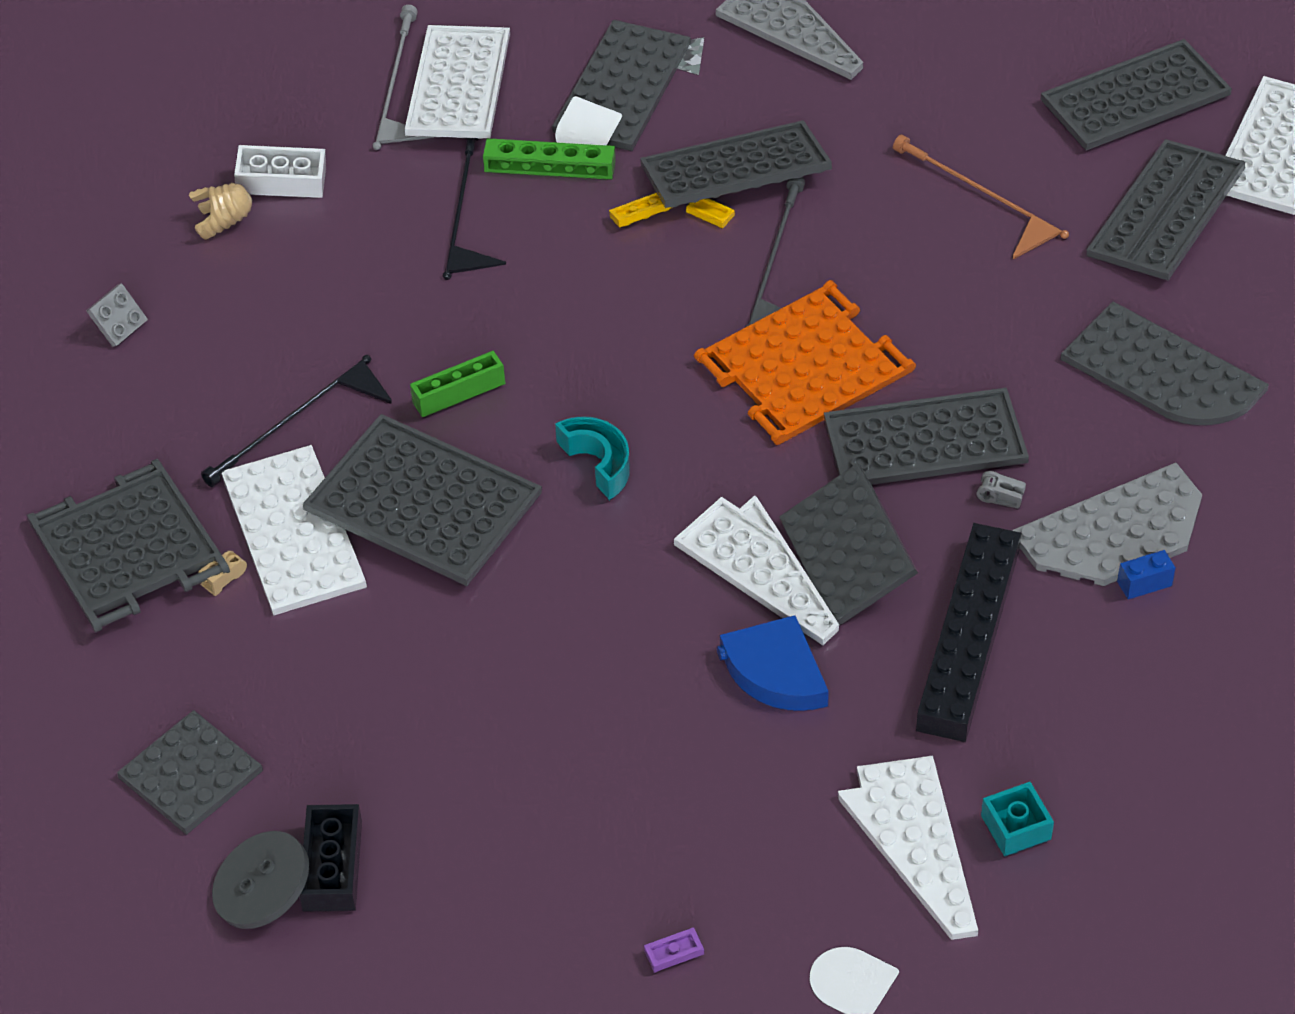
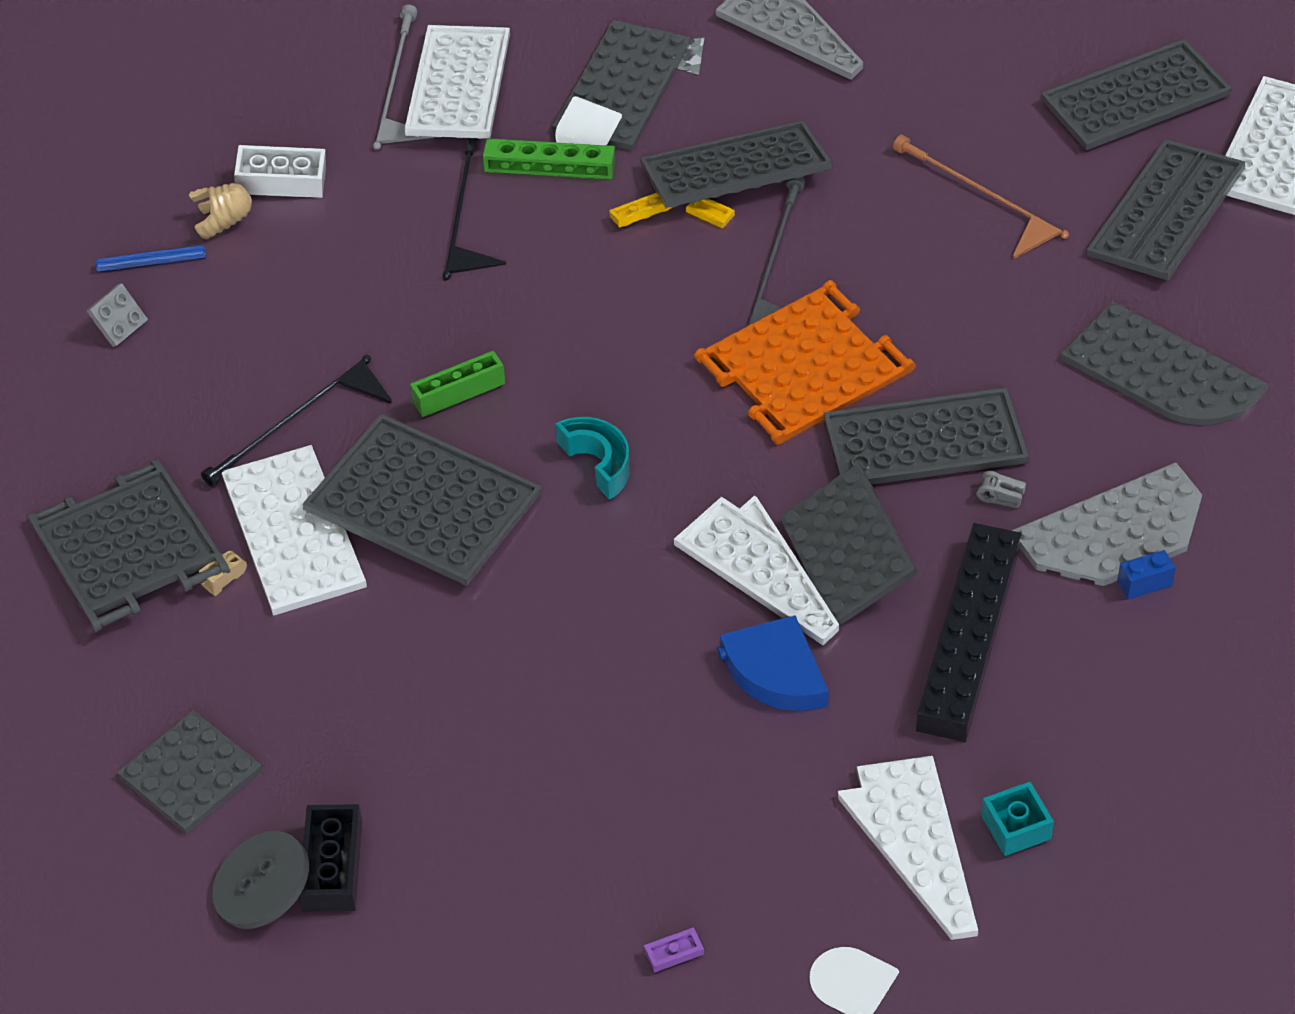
(150, 258): none -> blue axle

